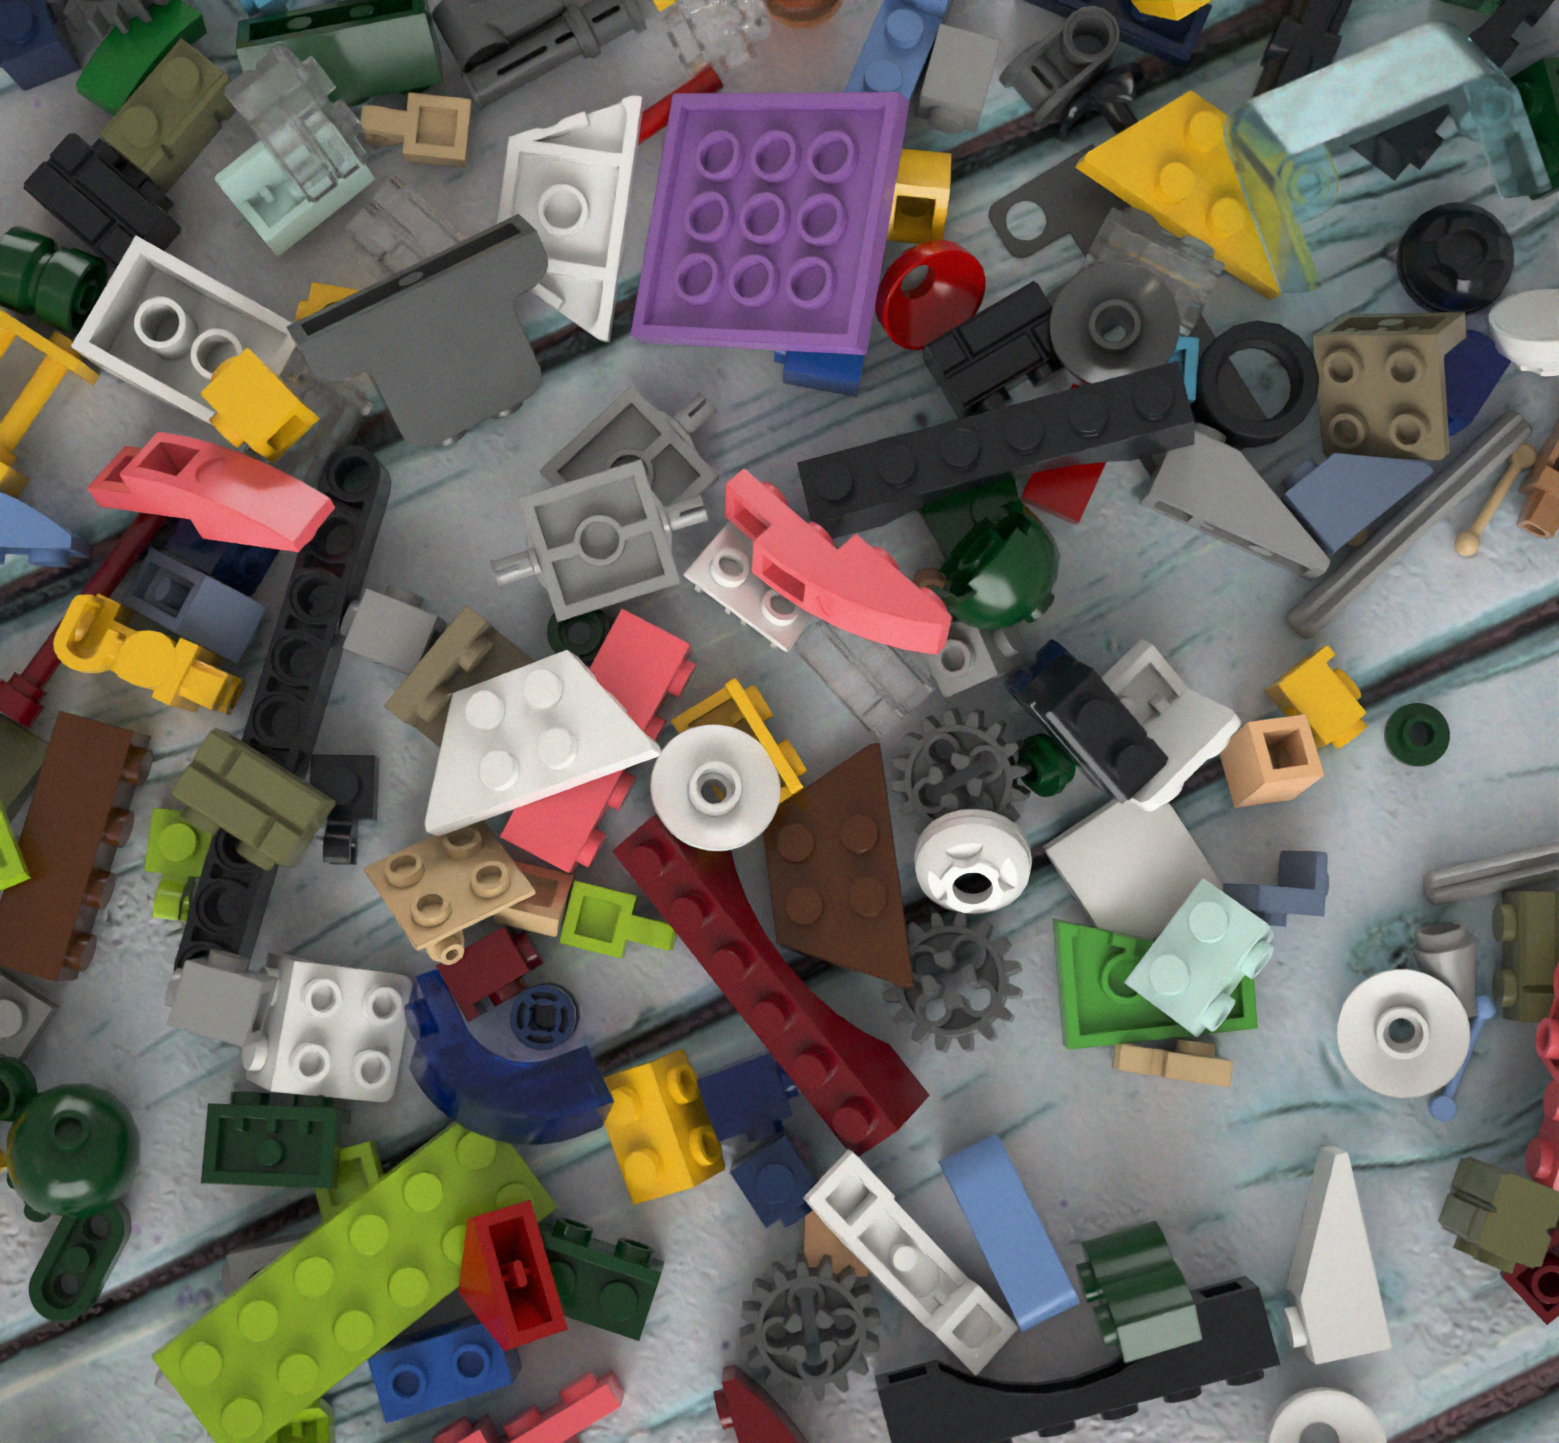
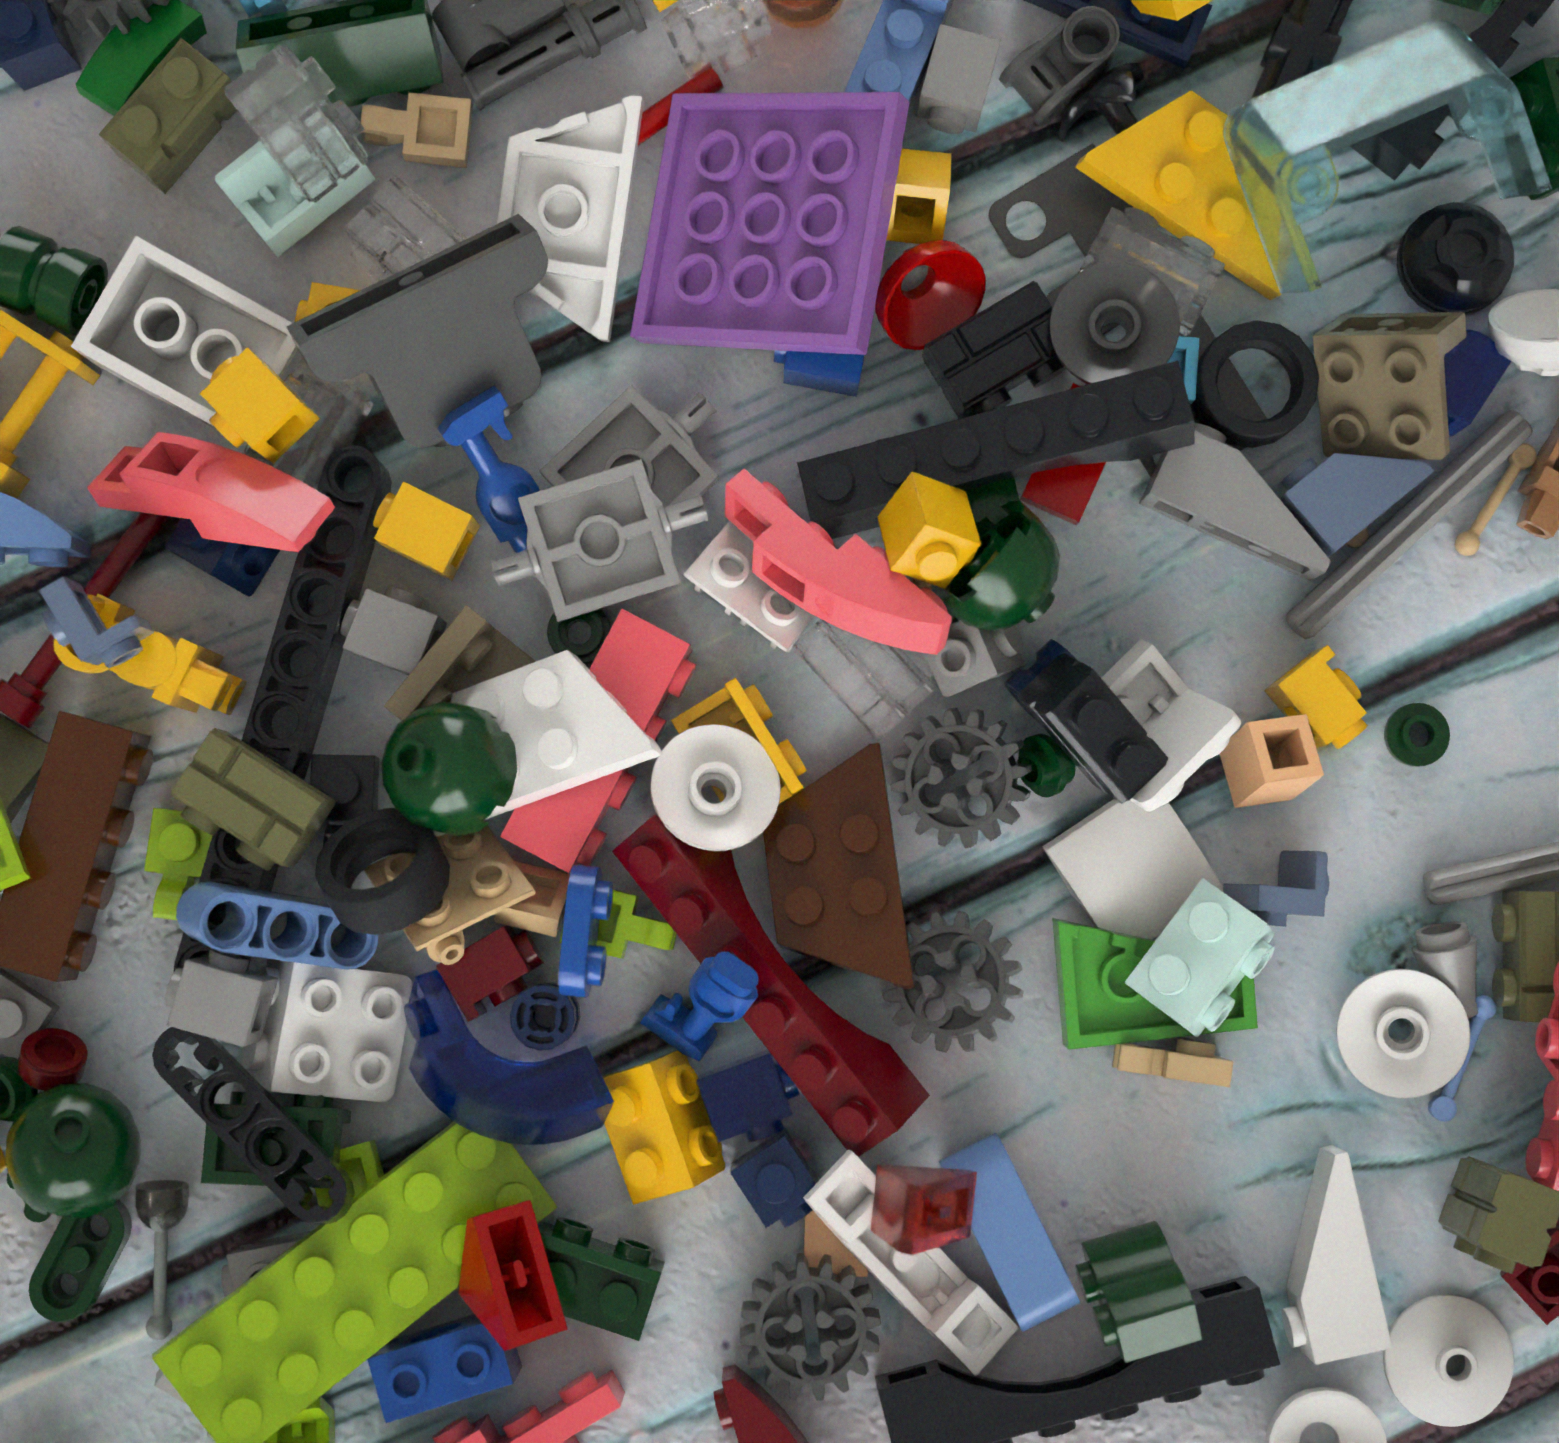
(52, 1058): none -> dark red tile
(77, 623): none -> sand blue bracket
(97, 202): black brick -> none
(161, 1207): none -> hinge
(194, 605): sand blue slope -> none
(247, 1129): none -> black beam
(249, 923): none -> medium blue beam
(397, 901): none -> black tyre
(425, 530): none -> yellow brick
(449, 767): none -> dark green cylinder
(498, 482): none -> blue piece
(581, 959): none -> blue plate
(719, 993): none -> blue piece
(922, 1206): none -> clear red slope
(928, 530): none -> yellow brick
(968, 844): white piece -> none
(1425, 1340): none -> white dish

